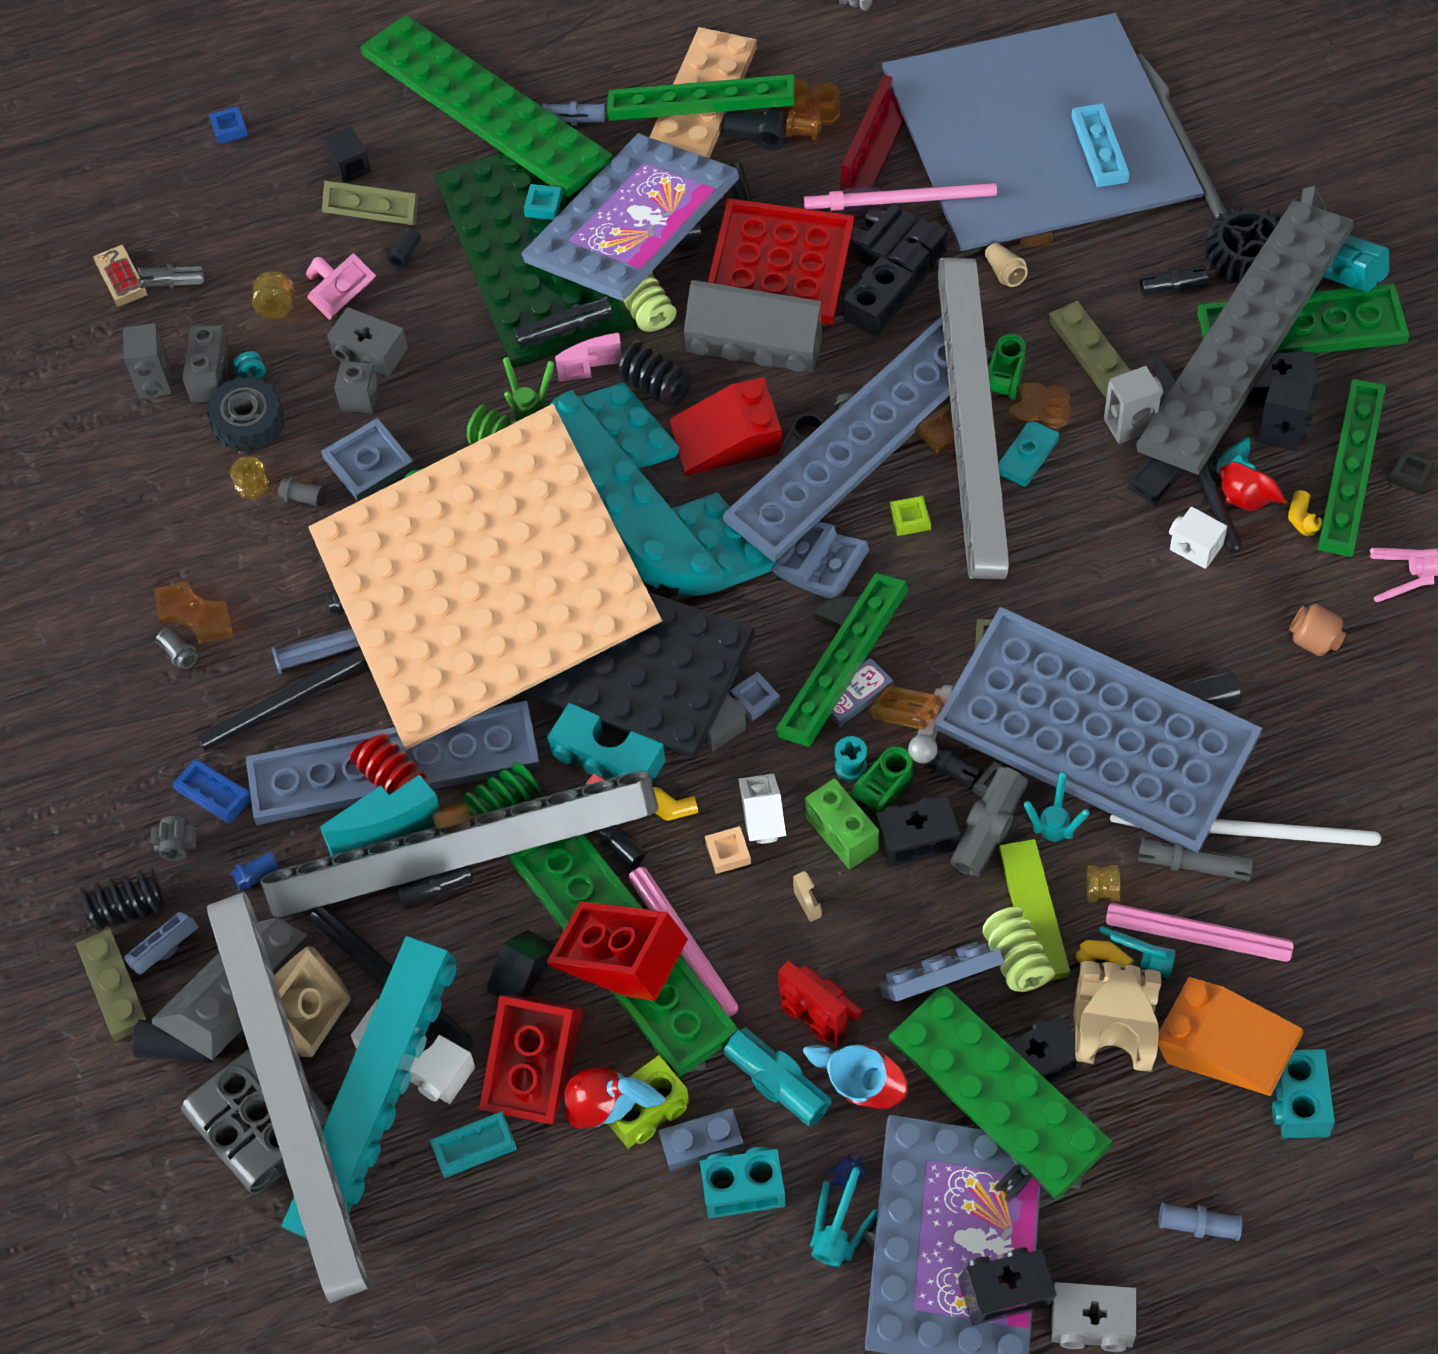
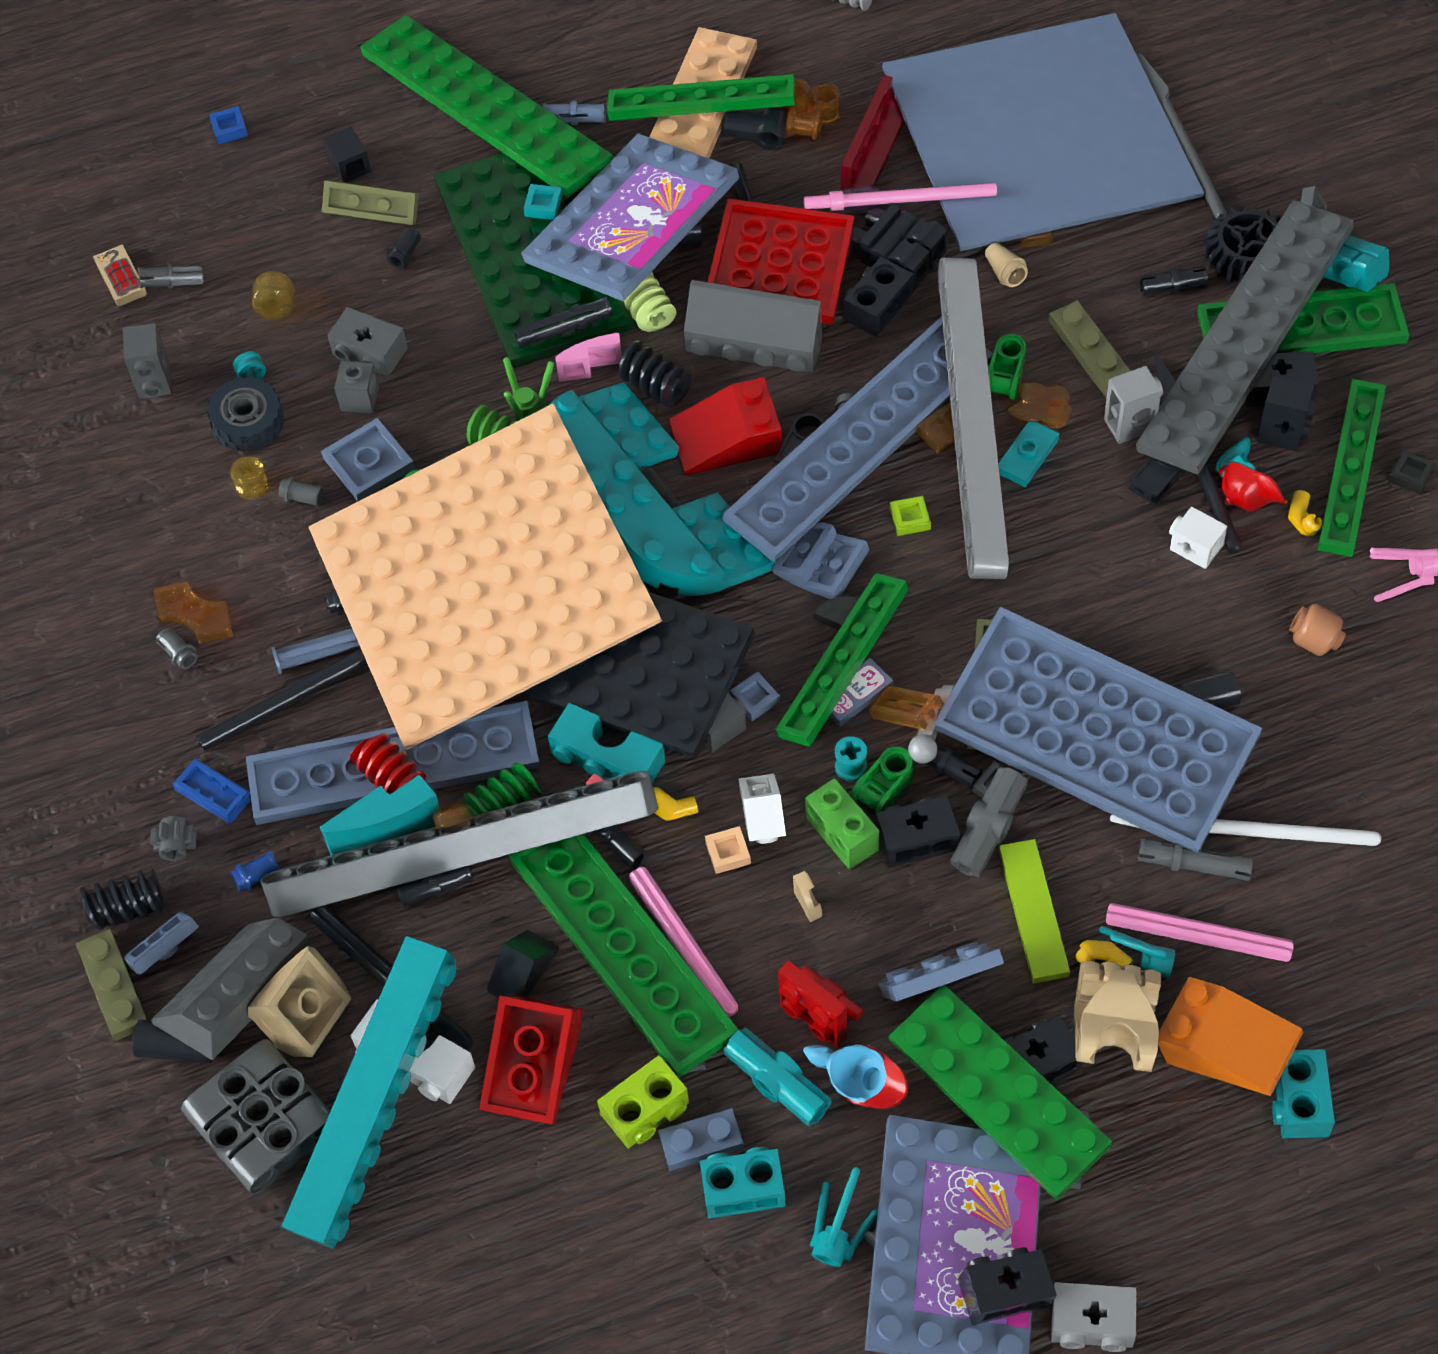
(205, 361): dark grey brick -> none
(288, 1098): light grey beam -> none
(339, 284): bright pink plate -> none
(473, 1144): teal plate -> none
(604, 1097): red hair -> none
(620, 948): red slope -> none
(844, 1169): clear blue plate -> none
(1013, 1183): black bush -> none
(1022, 955): yellowish green piece -> none
(1055, 820): teal plant -> none
(1100, 145): medium azure plate -> none
(1103, 882): clear yellow wheel -> none
(1200, 1221): sand blue pin -> none

